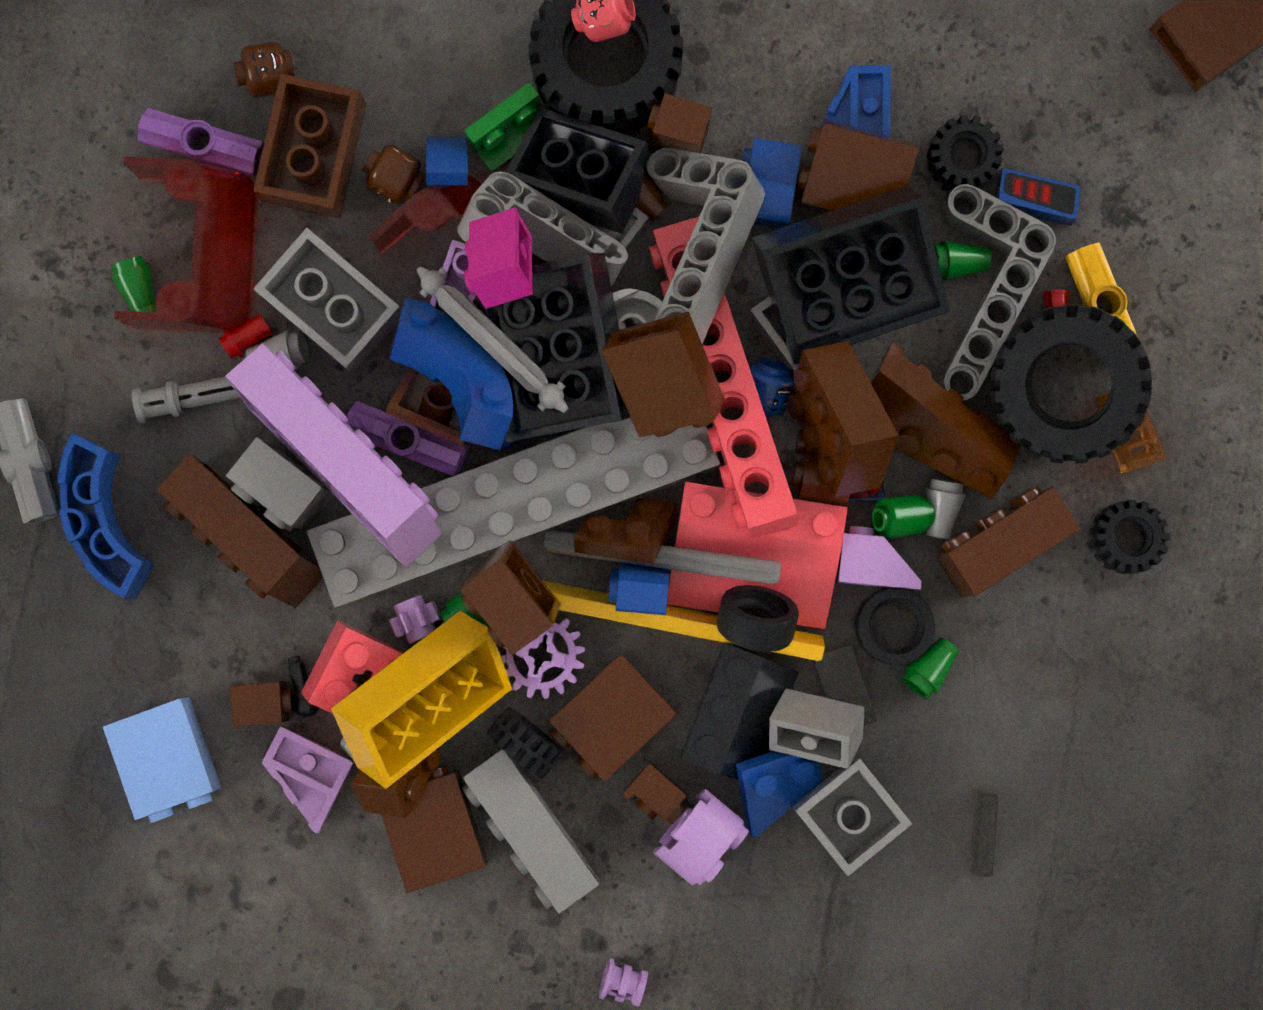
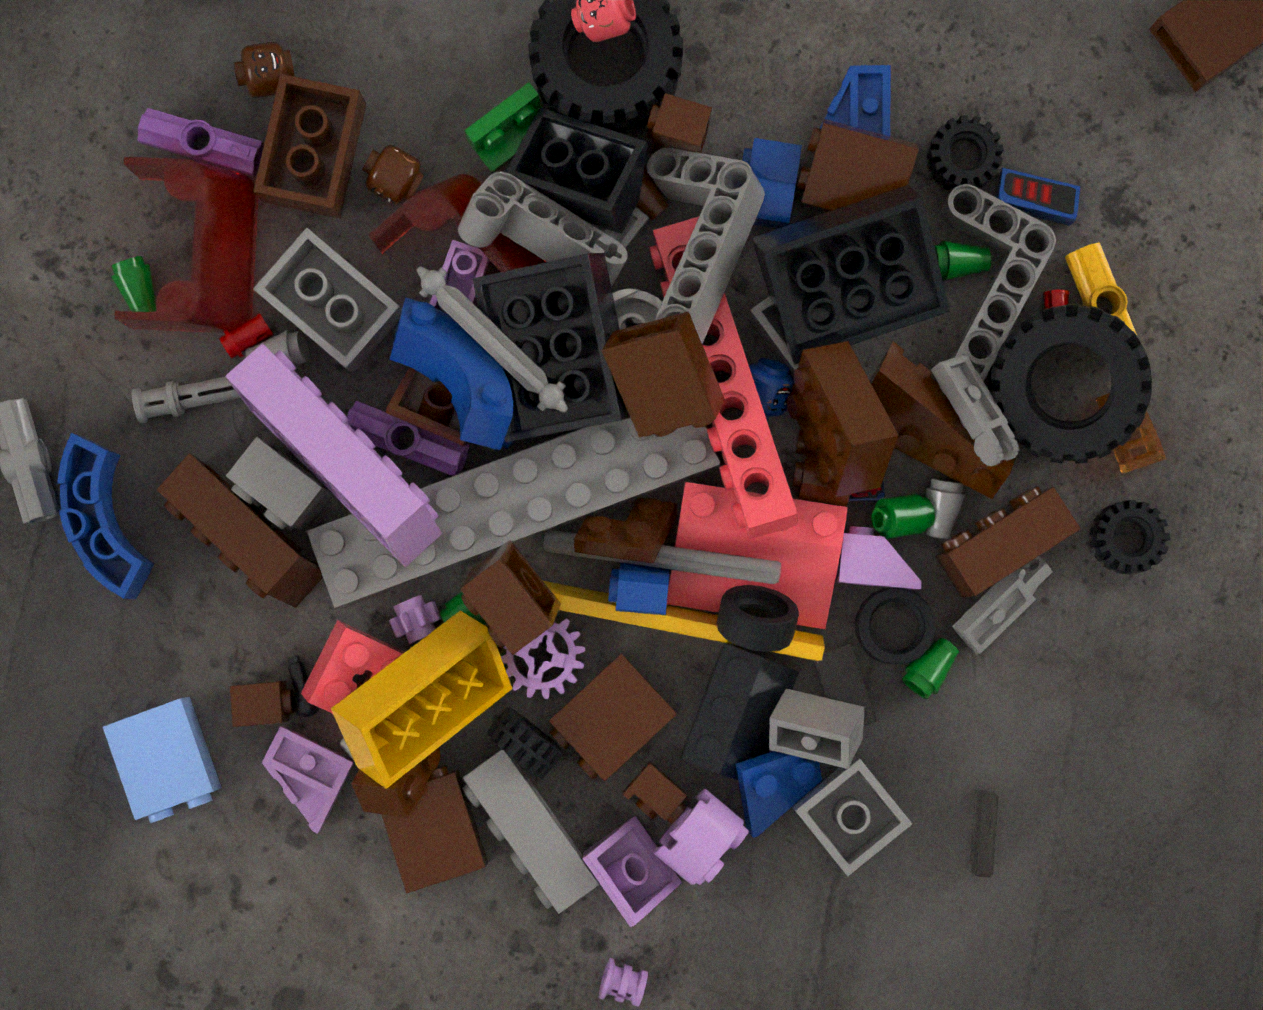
(446, 161): blue slope -> none
(499, 258): dark pink brick -> none
(630, 870): none -> lavender slope
(976, 410): none -> light grey hinge
(1001, 605): none -> light grey hinge

